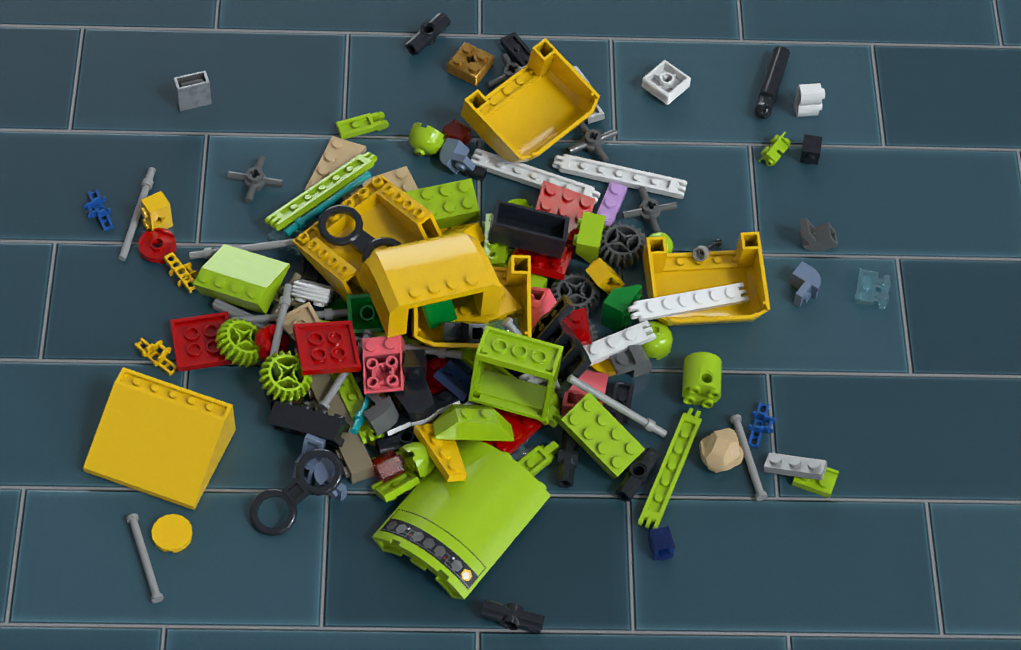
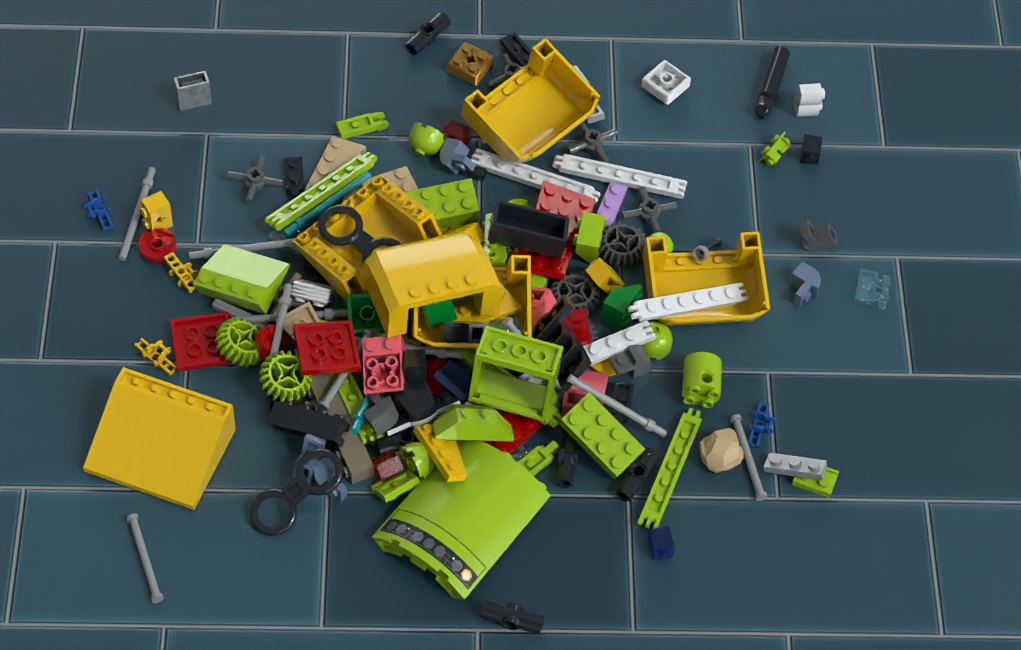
(172, 533): yellow tile -> none
(294, 175): none -> black hinge

